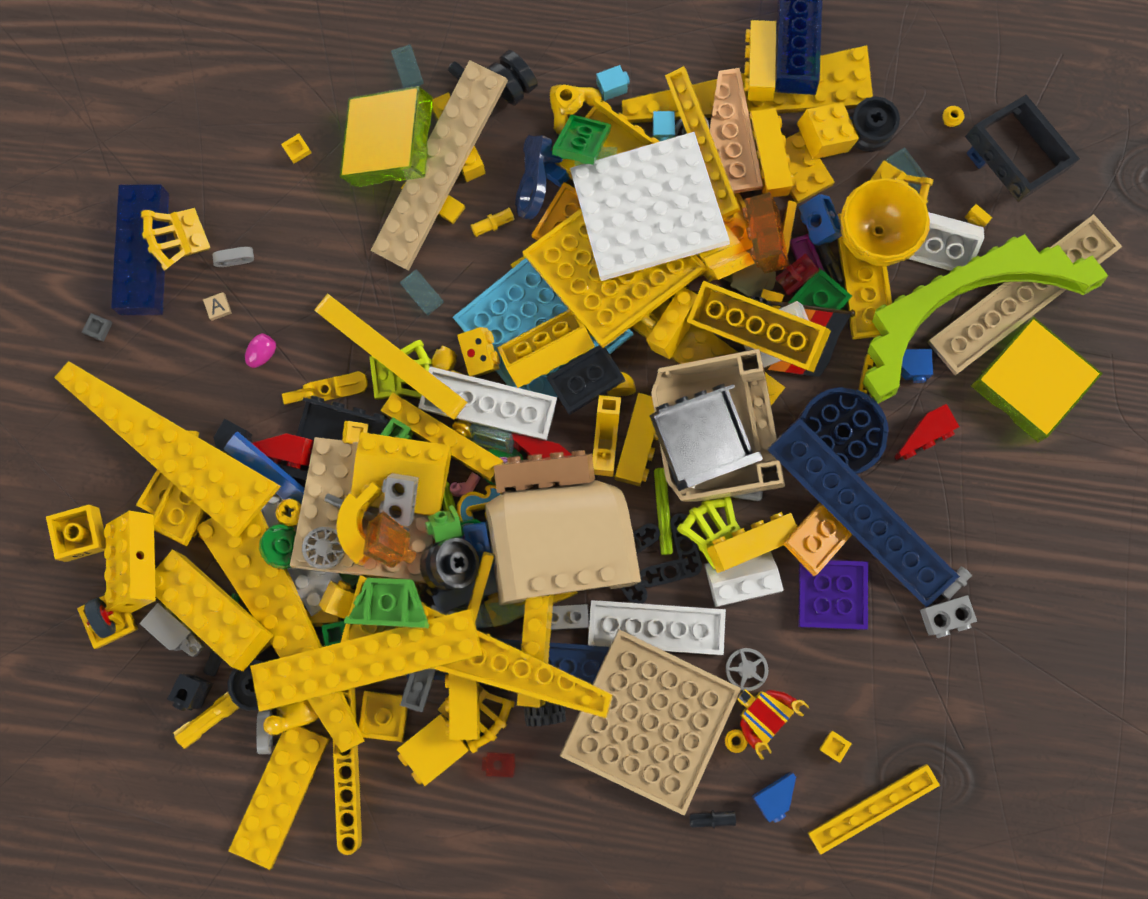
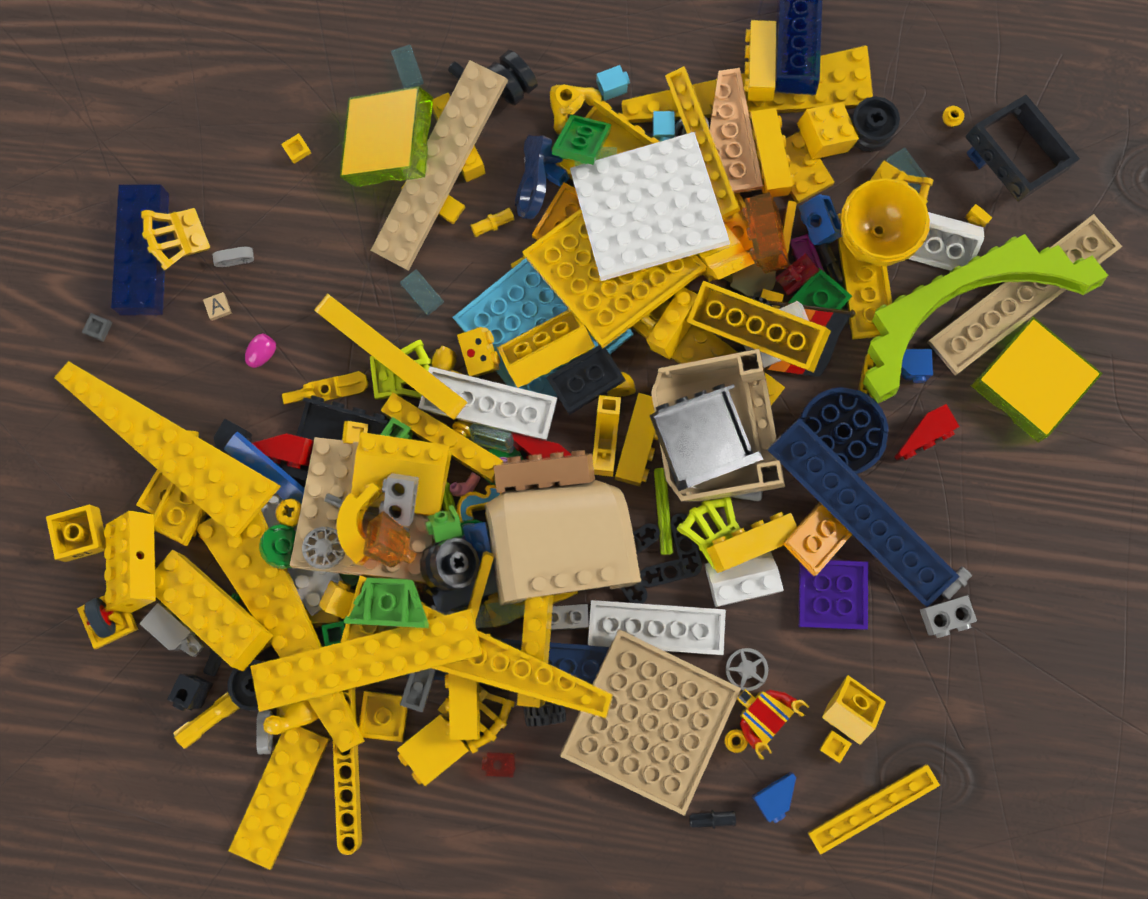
(854, 710): none -> yellow slope

